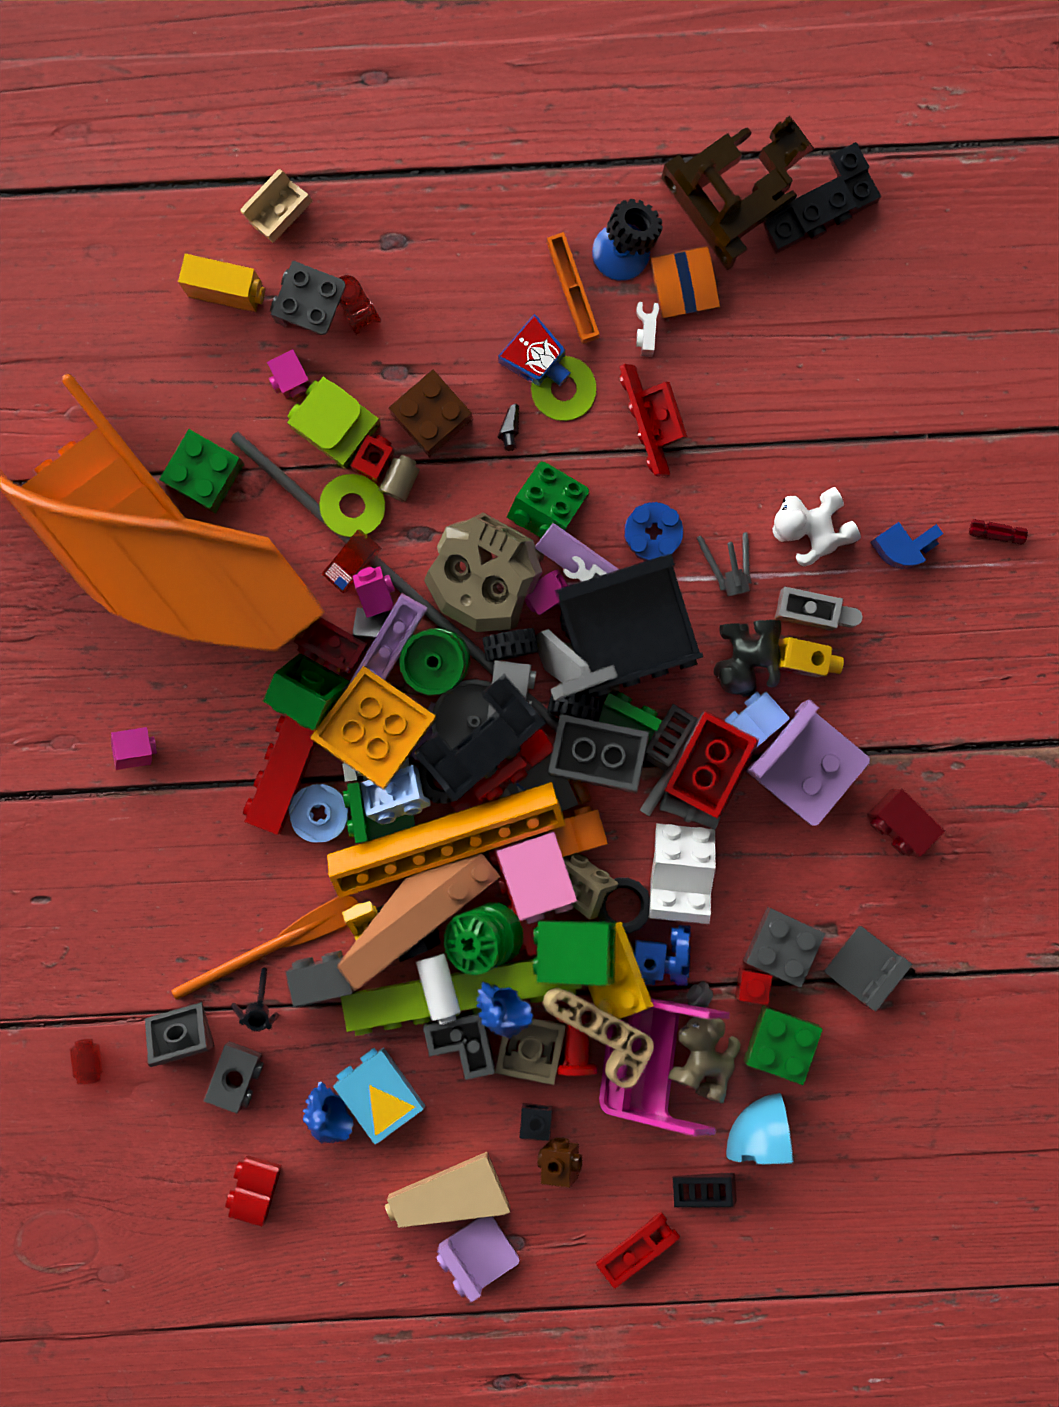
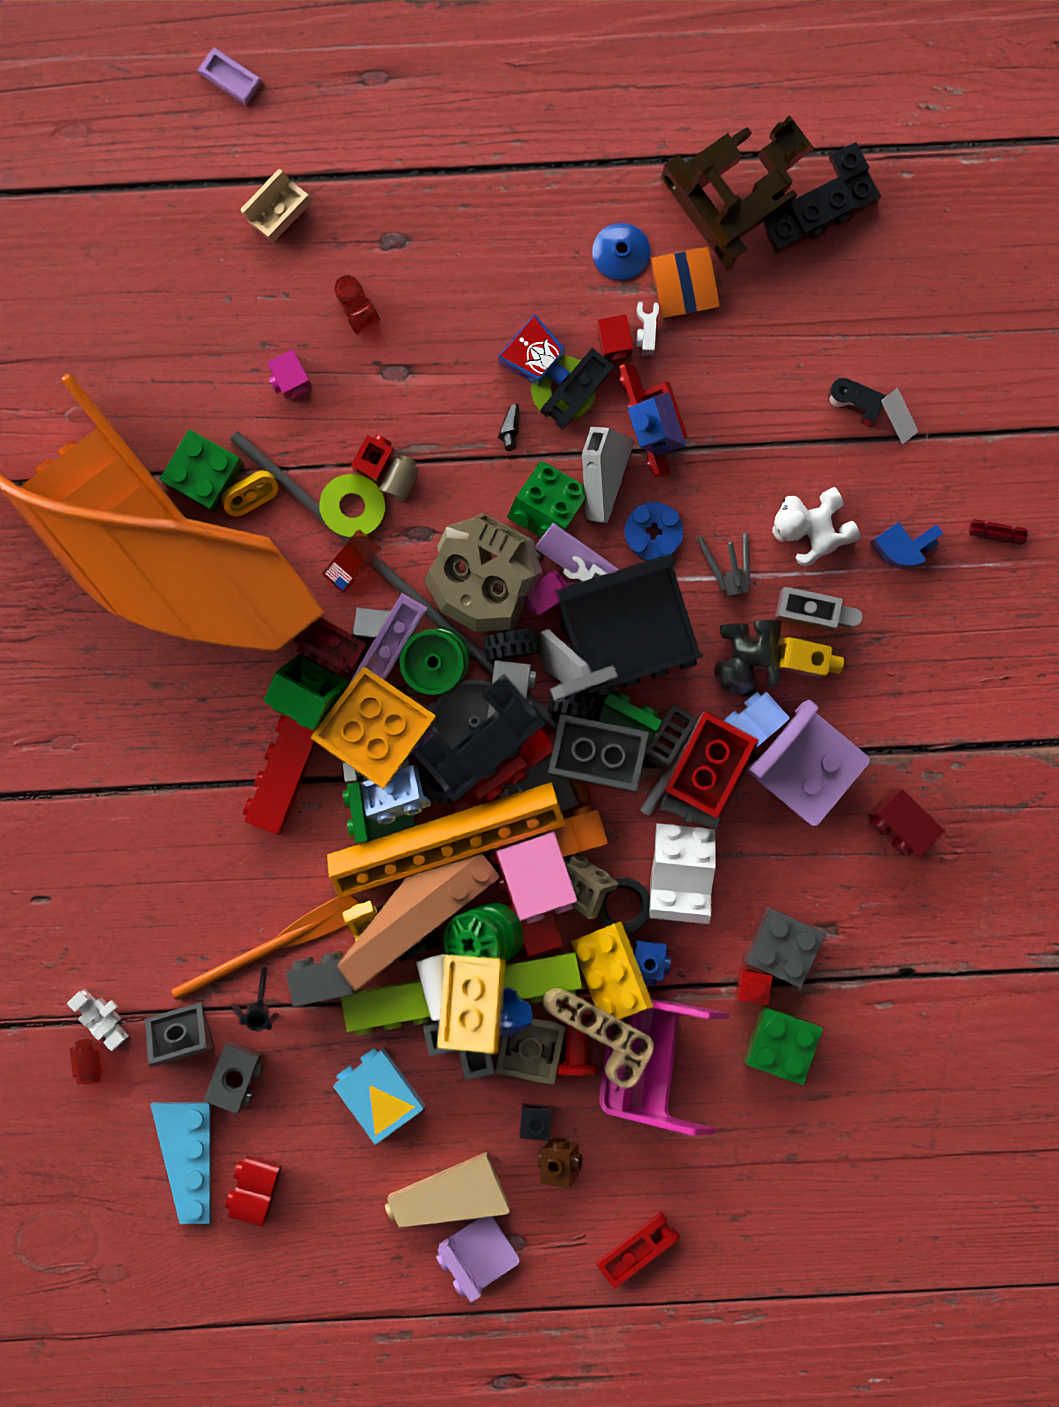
(99, 1018): none -> white piece
(132, 748): dark pink brick -> none
(186, 1150): none -> medium azure wing
(221, 283): yellow brick -> none
(229, 76): none -> lavender tile
(250, 493): none -> yellow plate
(302, 817): light blue plate -> none
(307, 298): dark grey bracket -> none
(327, 1116): blue hair -> none
(333, 421): lime brick -> none
(374, 590): dark pink brick -> none
(431, 413): reddish brown brick -> none
(471, 1003): none -> yellow plate
(572, 288): orange piece -> none
(575, 952): green brick -> none
(578, 387): none -> black plate
(603, 468): none -> light grey slope
(615, 338): none -> red brick
(638, 215): black tyre -> none
(657, 423): none -> blue torso
(680, 964): blue plate -> none
(700, 995): dark grey plate -> none
(701, 1037): dark tan animal -> none
(705, 1179): black slope -> none
(761, 1133): medium azure brick -> none
(857, 398): none -> black leg
(867, 968): dark grey bracket -> none
(899, 415): none -> white sticker

